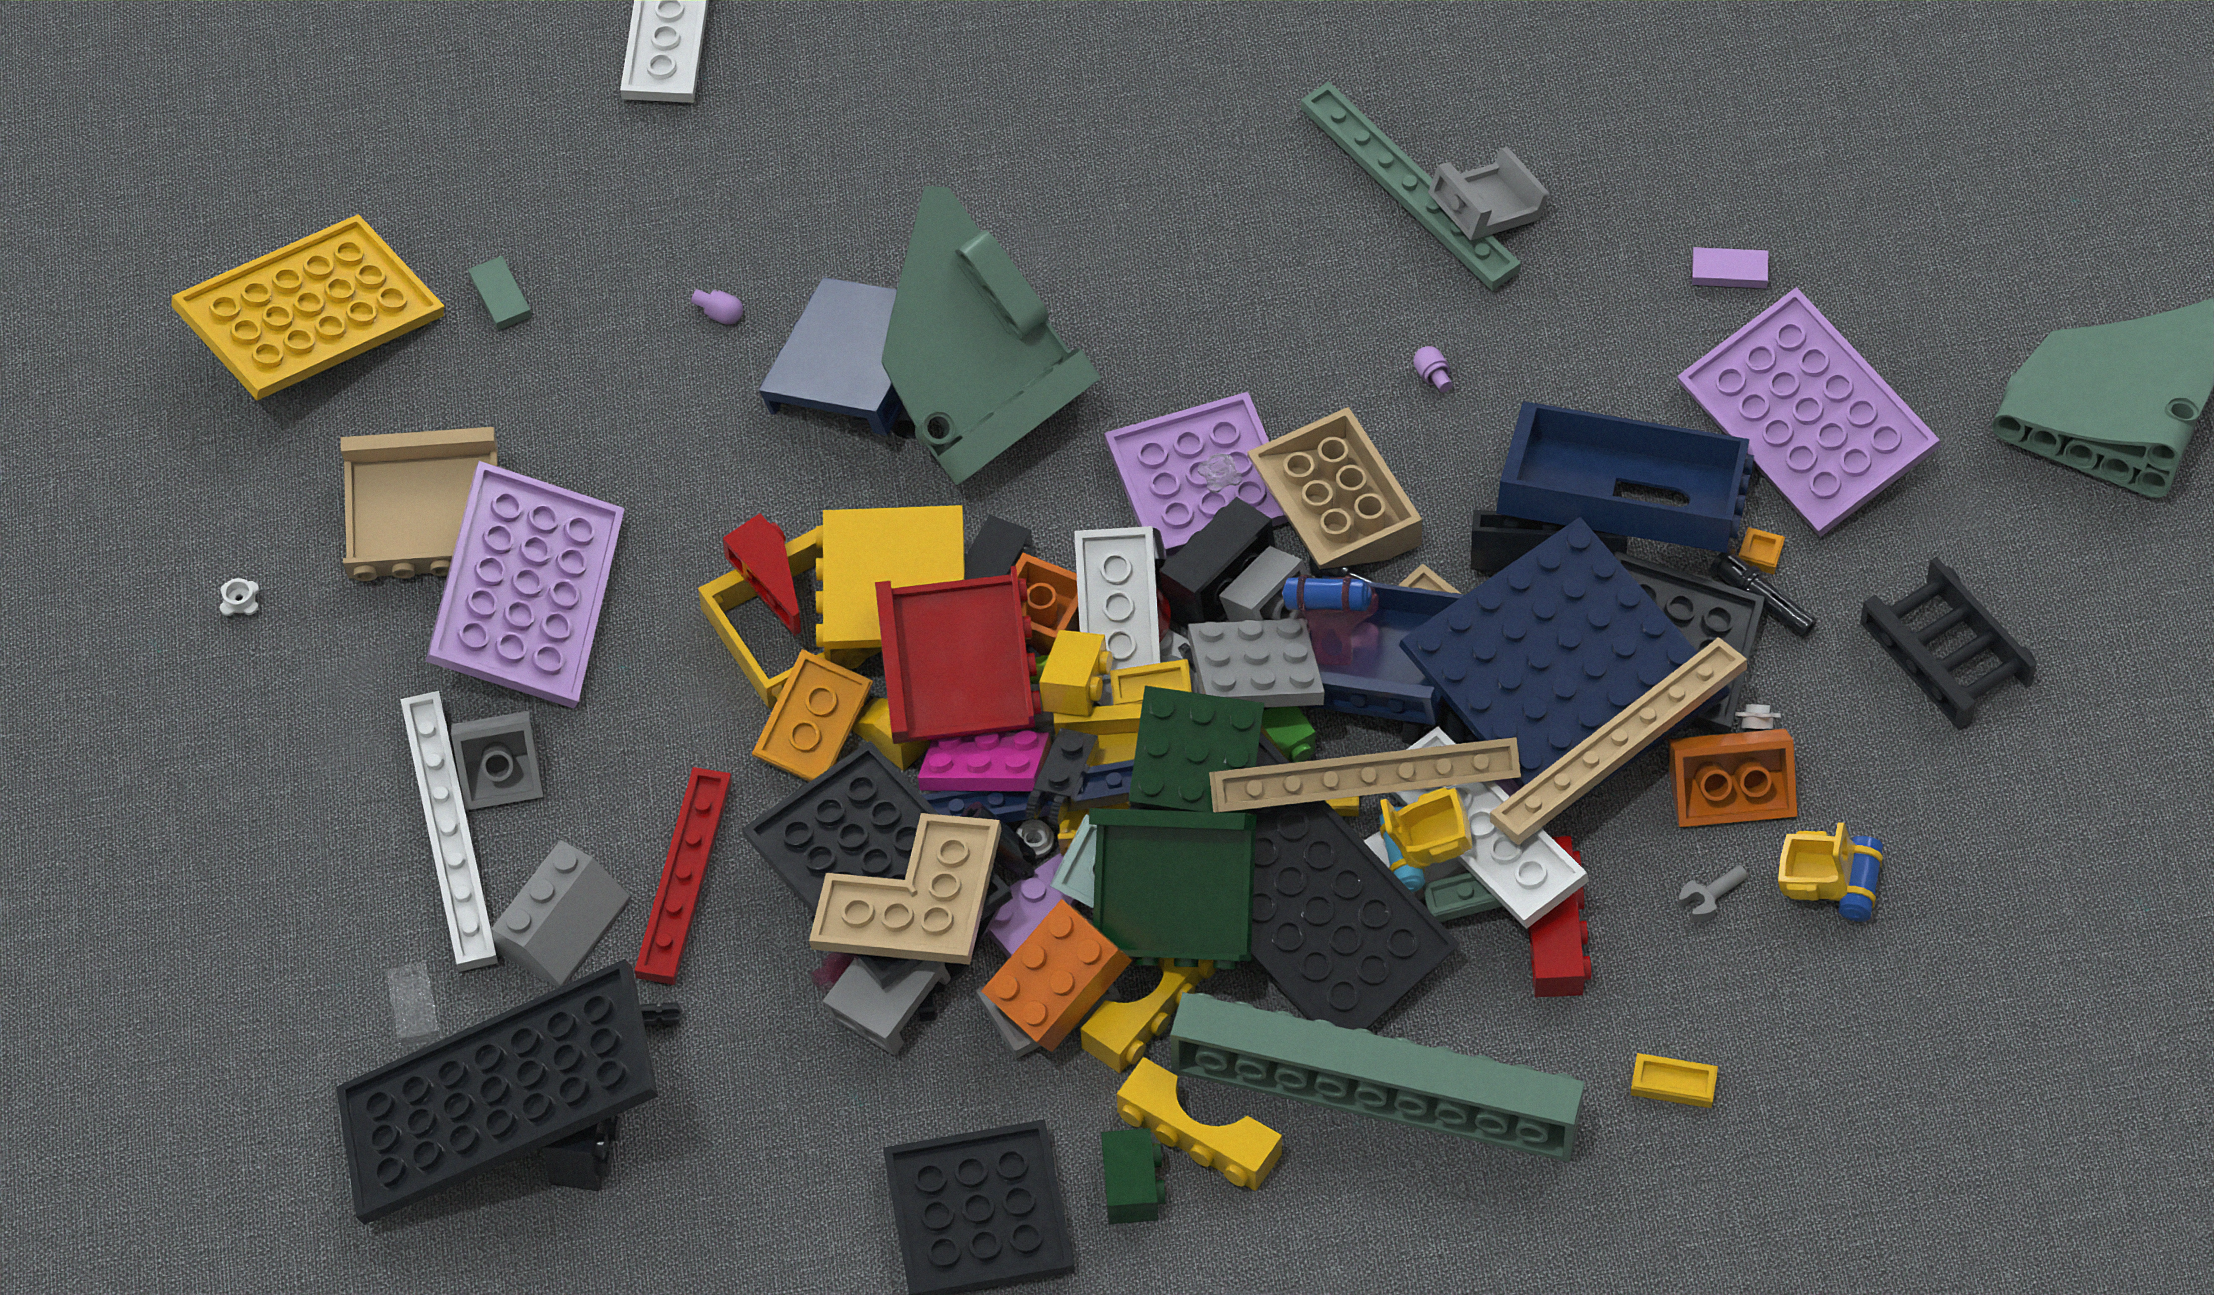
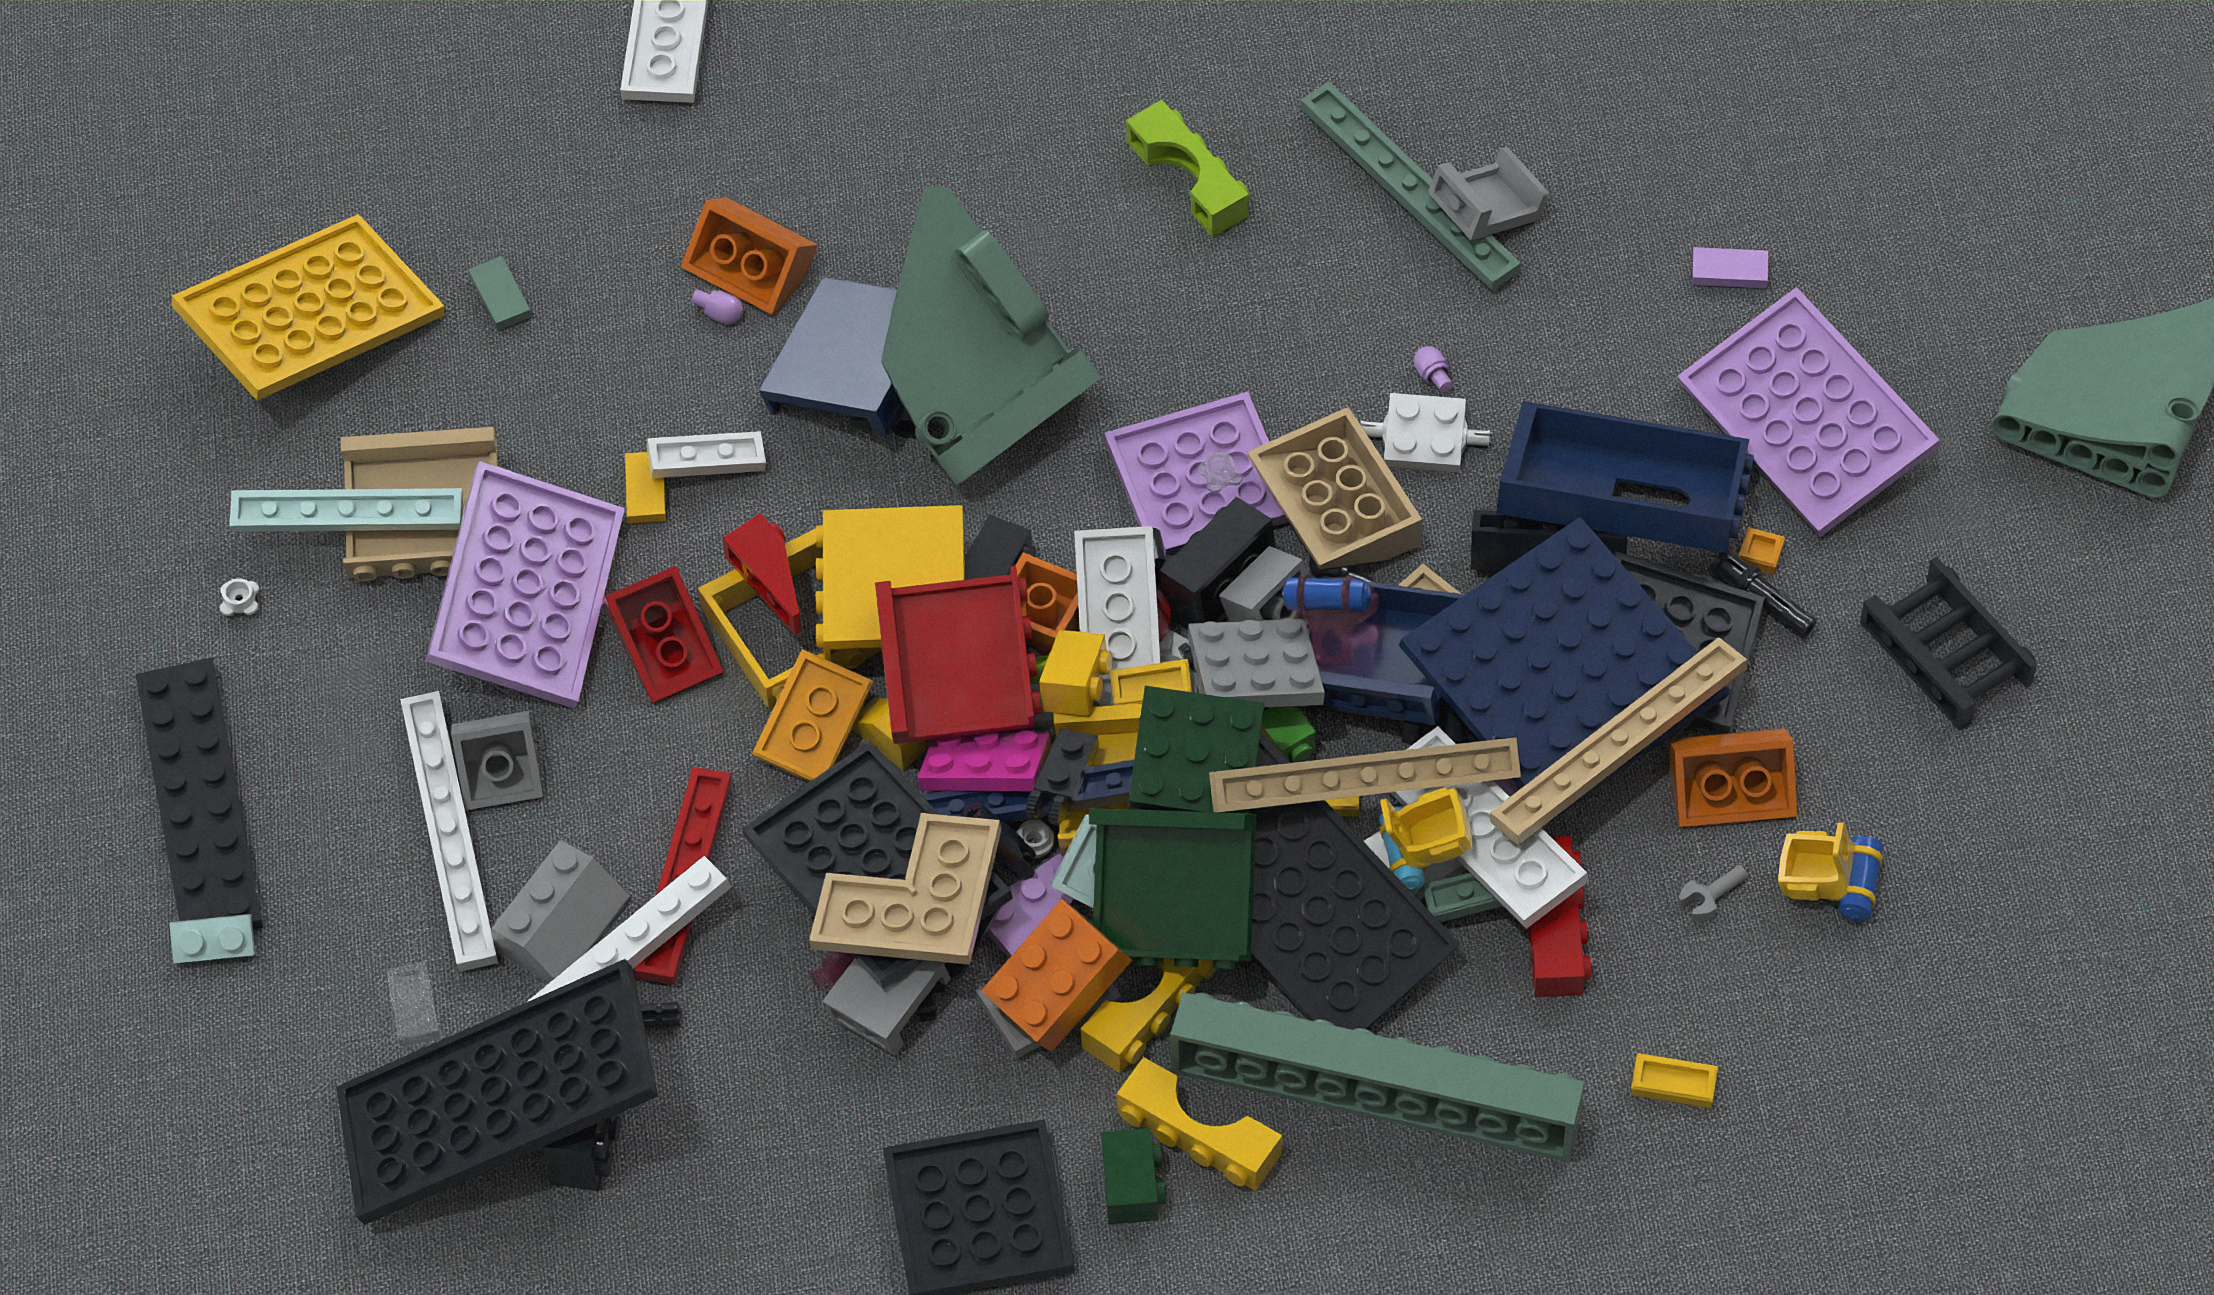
(197, 793): none -> black plate
(212, 938): none -> light aqua plate
(346, 510): none -> light aqua plate
(643, 494): none -> yellow tile
(651, 923): none -> white plate
(662, 634): none -> red slope
(706, 454): none -> white plate
(747, 254): none -> orange slope
(1163, 138): none -> lime arch
(1425, 432): none -> white plate
(1757, 717): white plate -> none

